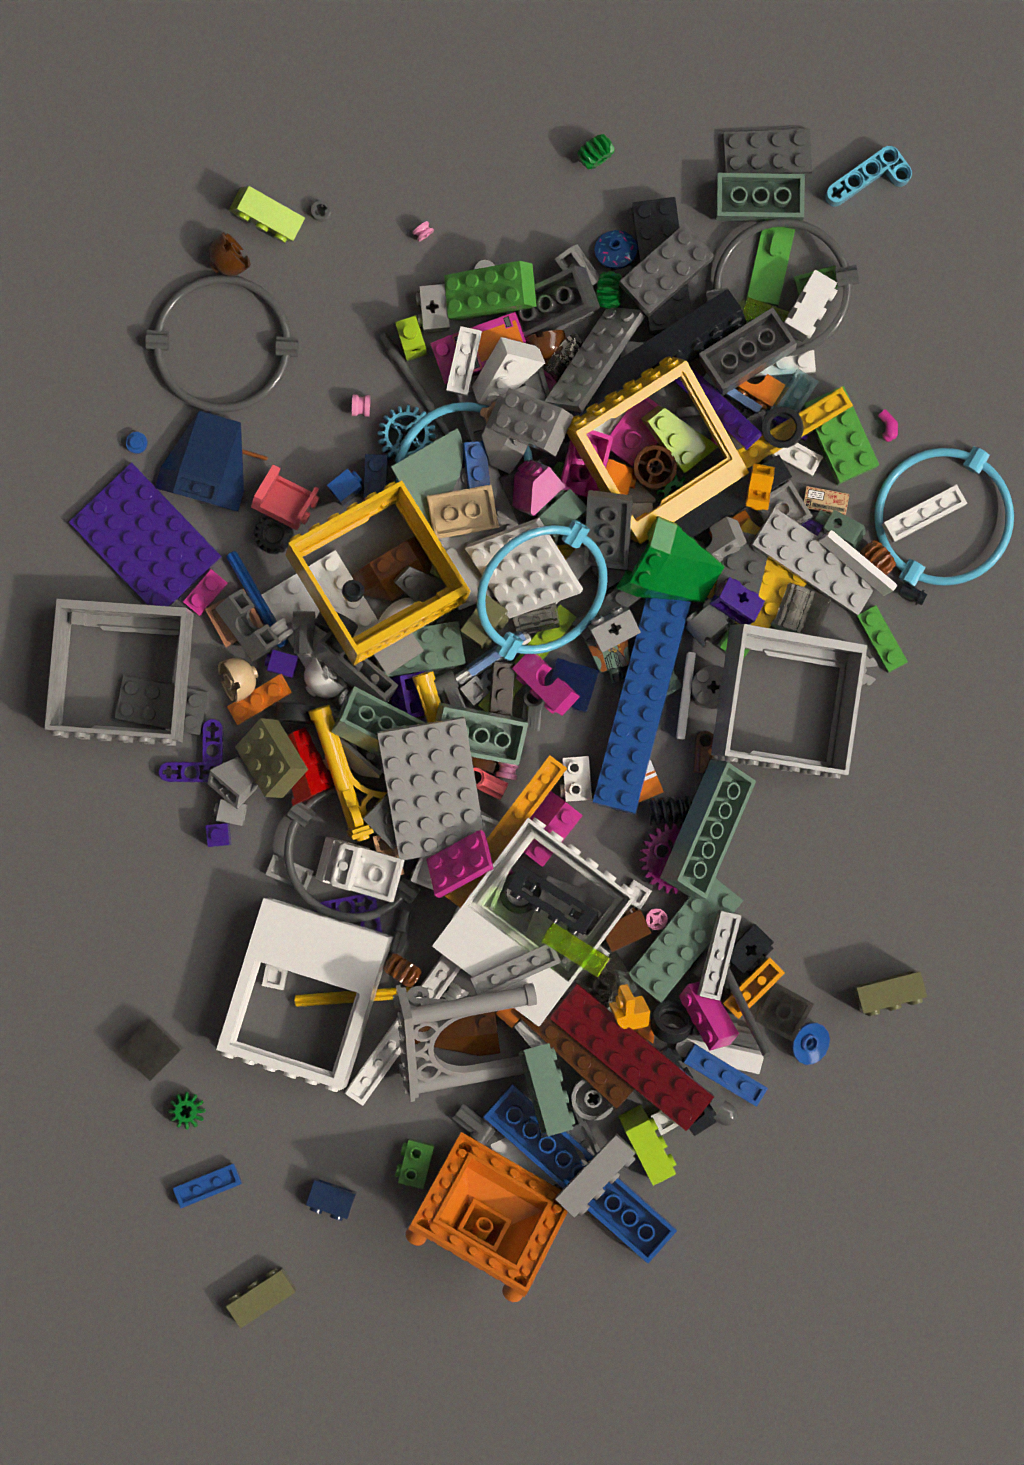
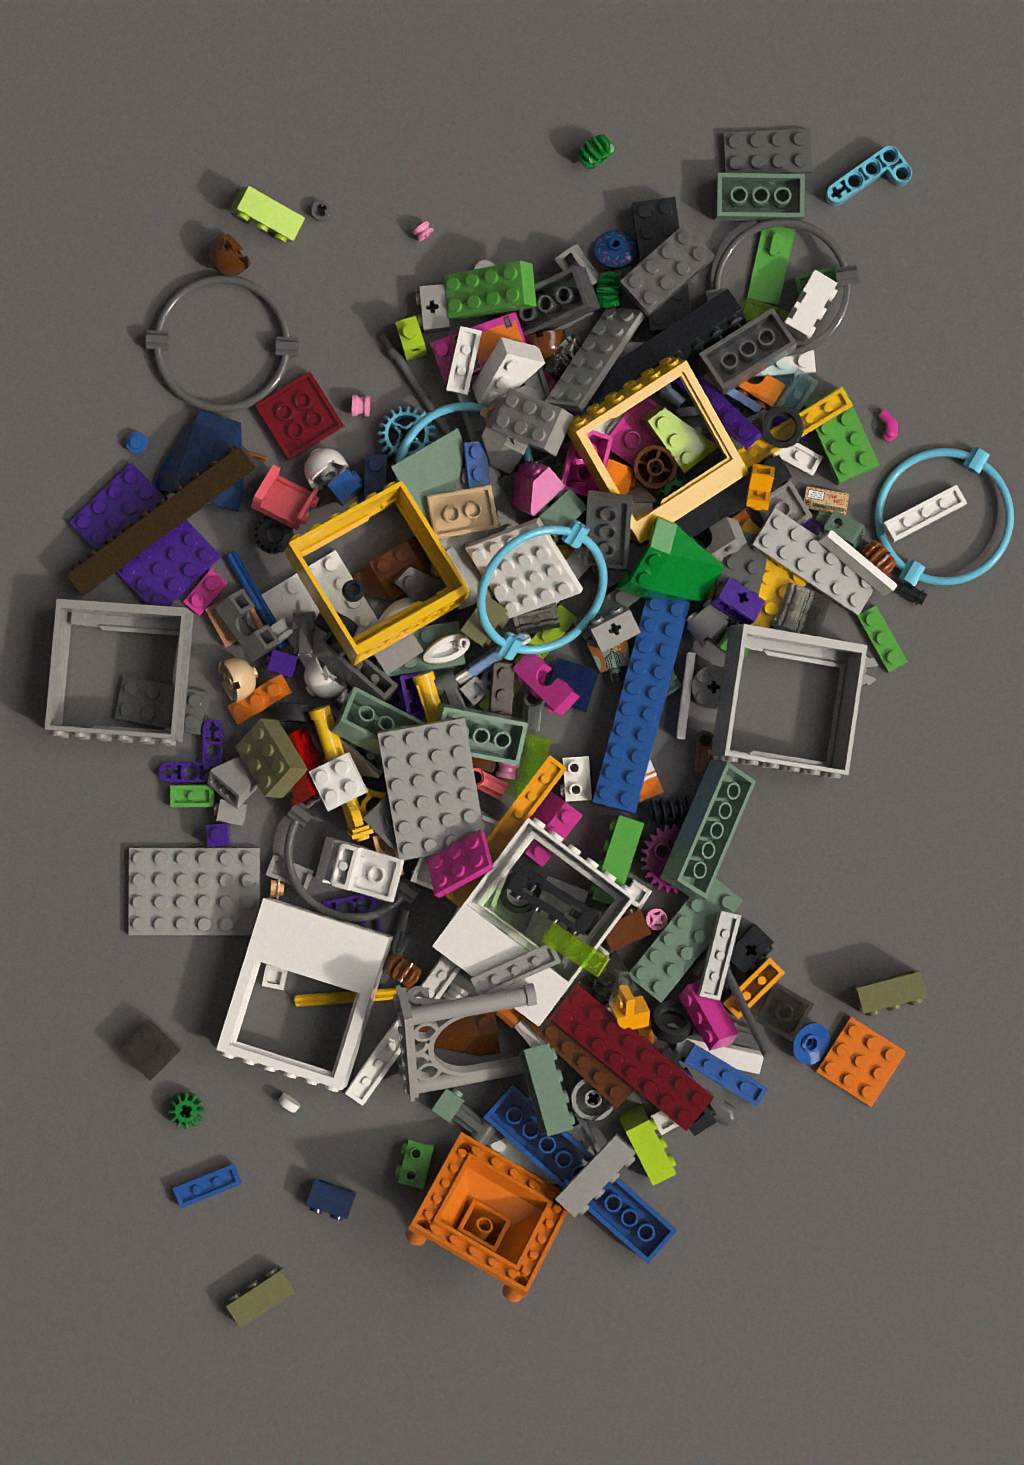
(162, 520): none -> dark brown brick
(191, 796): none -> bright green plate
(193, 891): none -> light grey plate
(276, 889): none -> light nougat plate
(288, 1102): none -> white tile
(299, 415): none -> dark red plate
(323, 467): none -> white cylinder
(338, 781): none -> white plate
(446, 649): none -> white arm
(448, 1103): none -> sand green brick
(535, 757): none -> clear neon green plate
(618, 855): none -> bright green brick
(671, 396): none -> sand blue pin
(860, 1061): none -> orange plate

